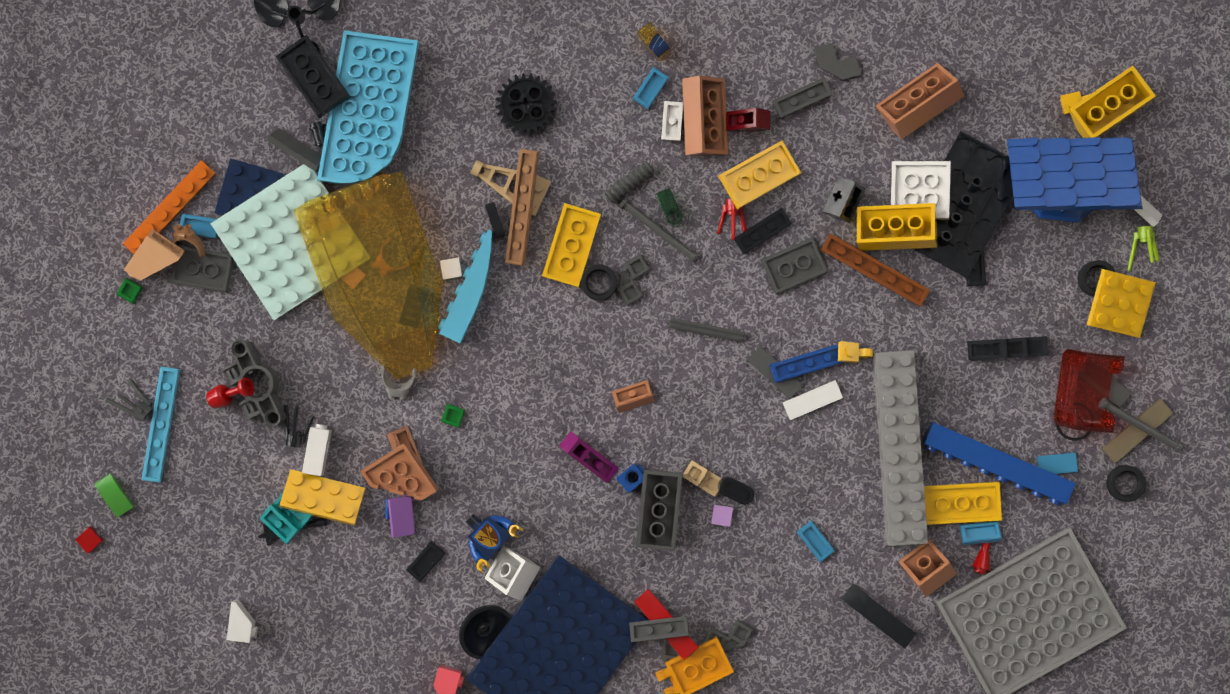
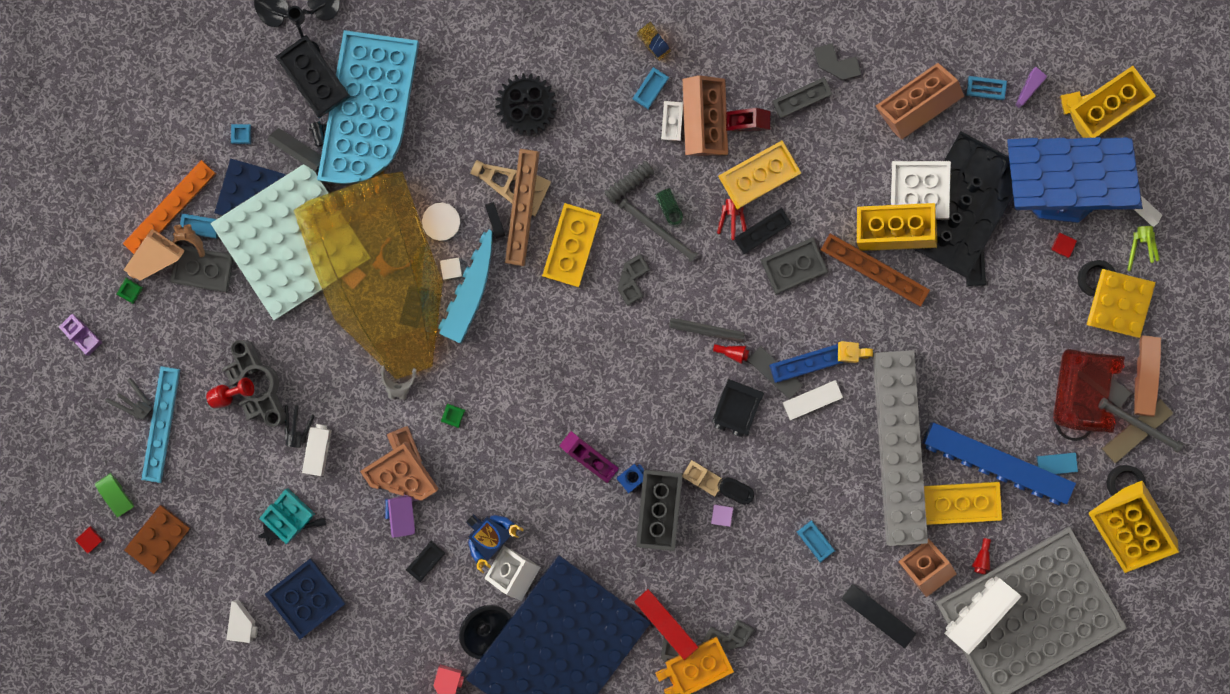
(80, 334): none -> medium lavender slope
(157, 539): none -> dark orange plate
(240, 134): none -> dark azure tile
(305, 598): none -> dark blue plate
(322, 497): yellow plate -> none
(441, 221): none -> white tile
(613, 282): black tyre -> none
(633, 396): nougat slope -> none
(659, 629): dark grey plate -> none
(737, 353): none -> red cone
(737, 408): none -> black panel
(843, 199): brick -> none
(980, 533): dark azure tile -> none
(982, 614): none -> white slope
(986, 95): none -> dark azure tile
(1007, 348): black slope -> none
(1033, 81): none -> medium lavender slope
(1063, 245): none -> red tile
(1134, 528): none -> yellow slope
(1147, 376): none -> nougat slope

